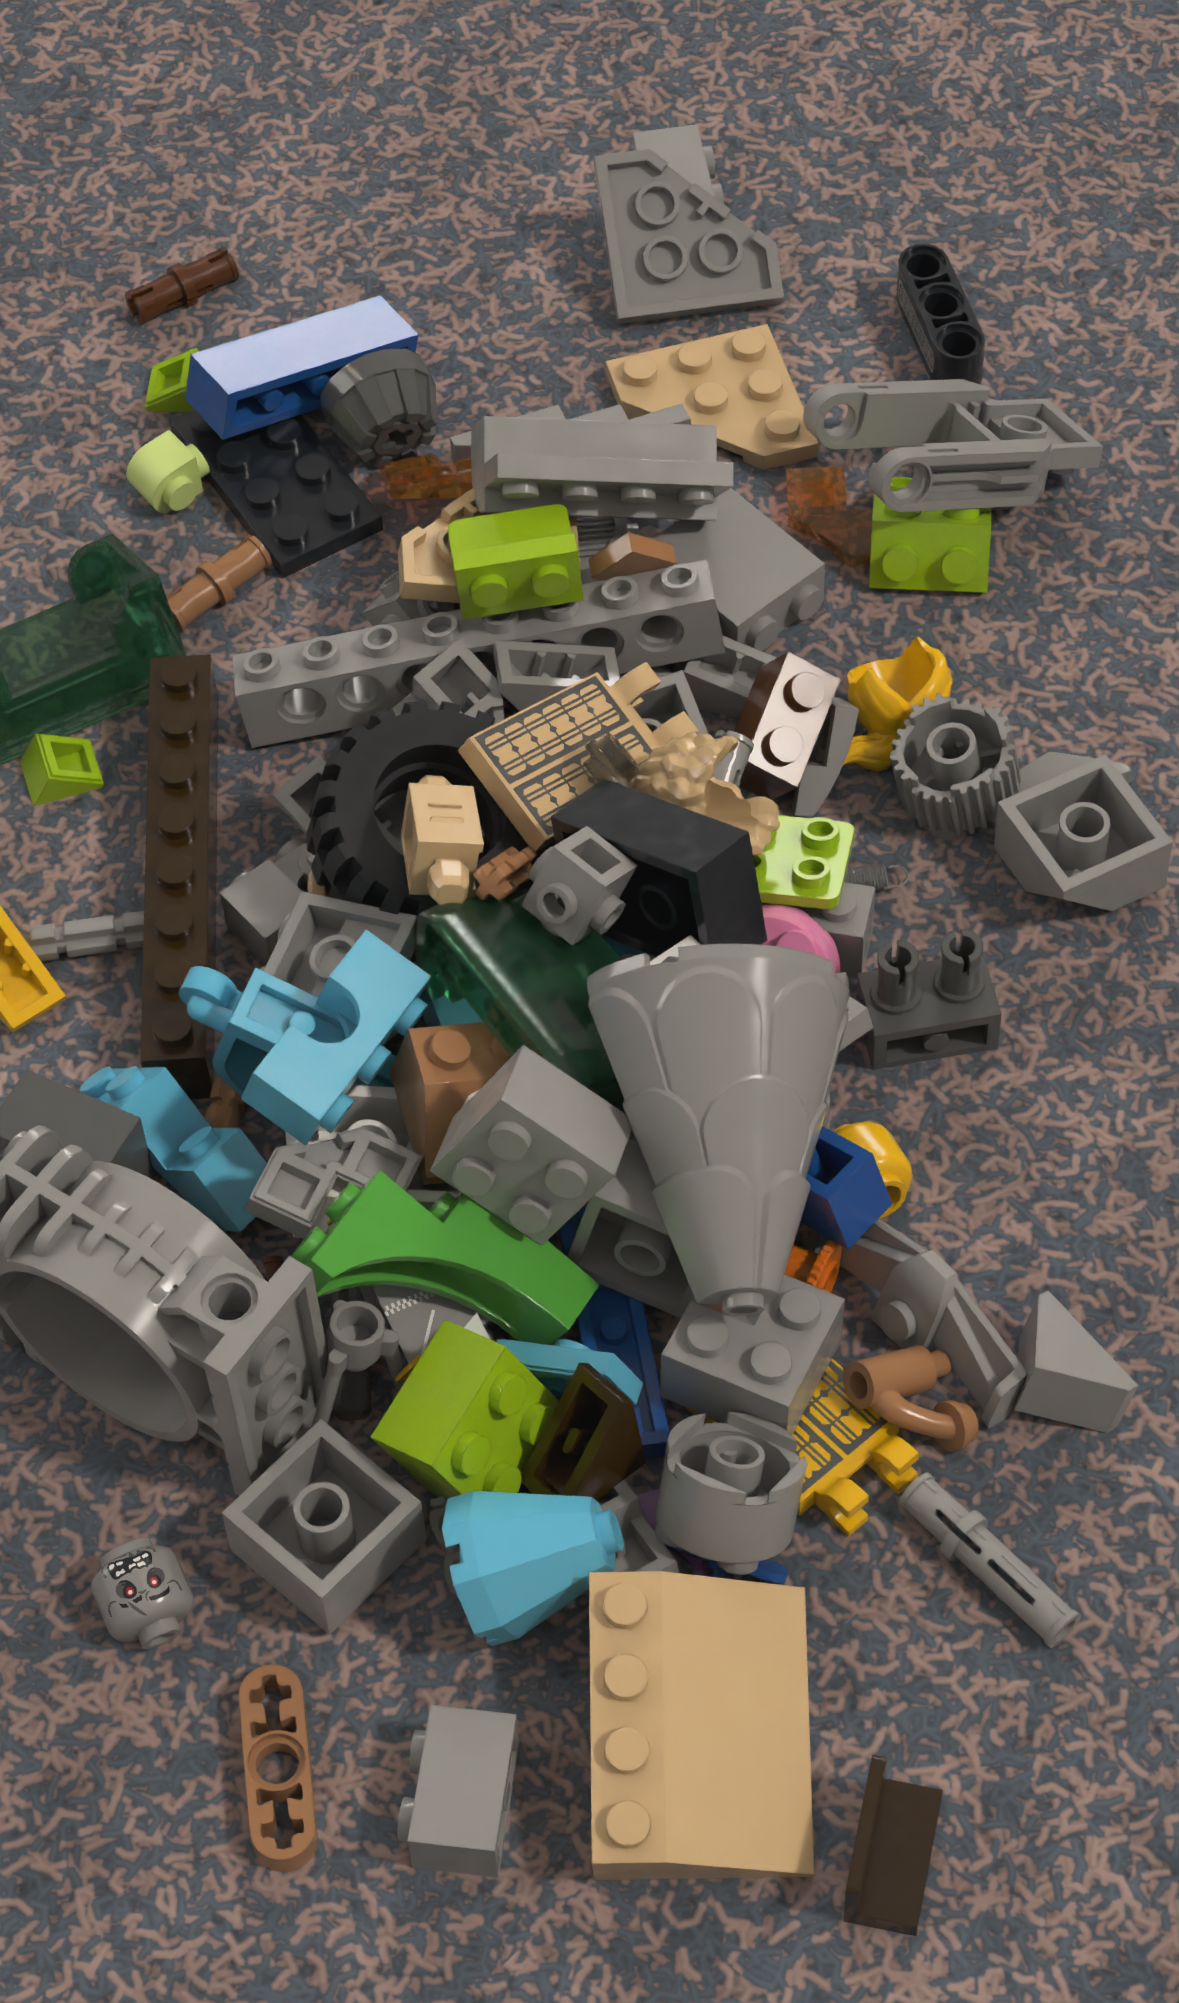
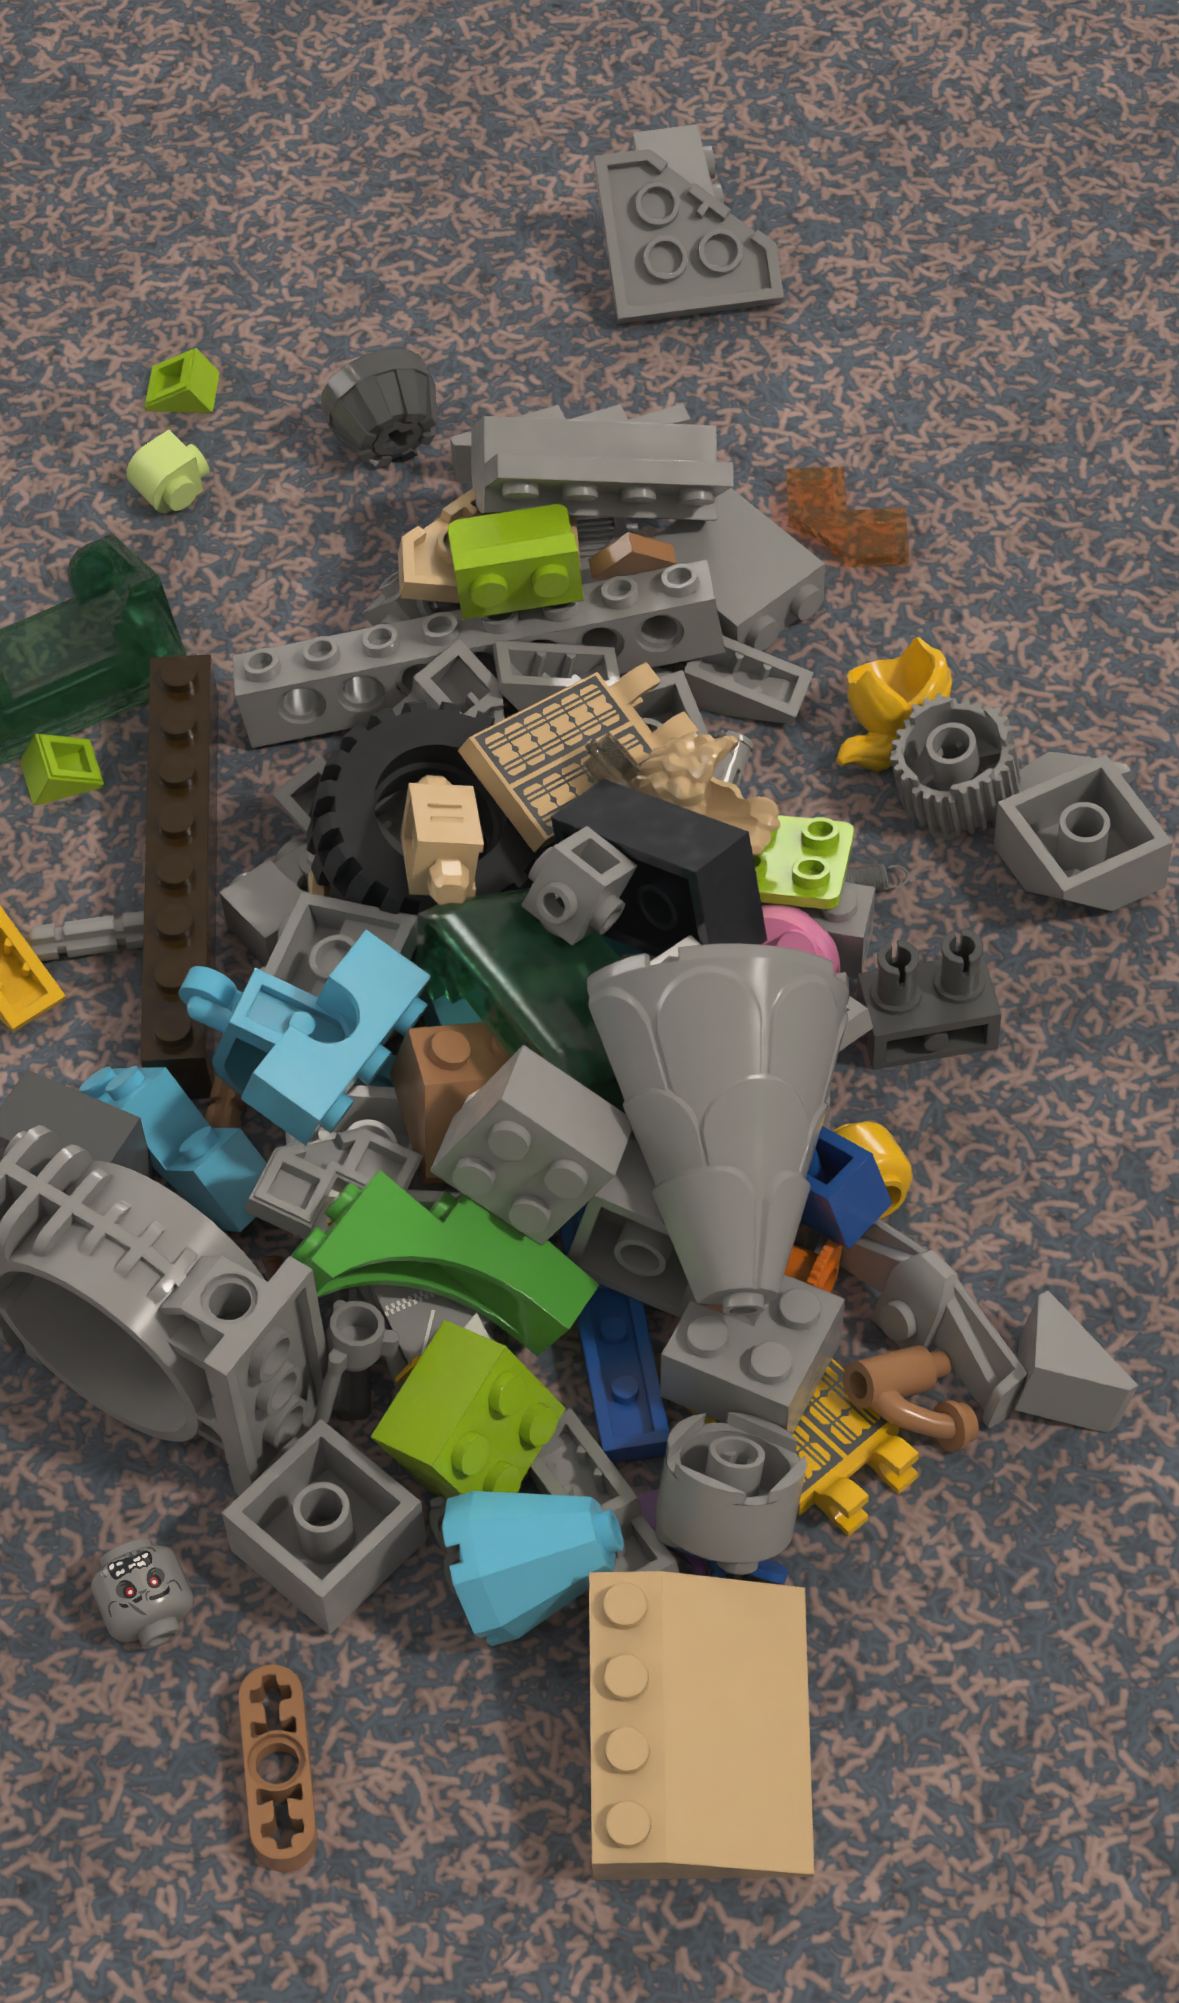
(182, 285): reddish brown pin -> none
(218, 581): medium nougat pin -> none
(284, 489): black plate -> none
(287, 367): brick -> none
(426, 477): clear orange tile -> none
(461, 1790): light grey brick -> none
(504, 873): medium nougat axle -> none
(557, 1363): medium azure plate -> none
(587, 1442): dark brown slope -> none
(725, 383): tan plate -> none
(783, 722): brick -> none
(826, 758): light grey slope -> none
(891, 1852): dark brown panel -> none
(929, 547): lime bracket -> none
(931, 1503): light grey pin -> none
(939, 315): black beam -> none
(965, 444): light grey plate -> none

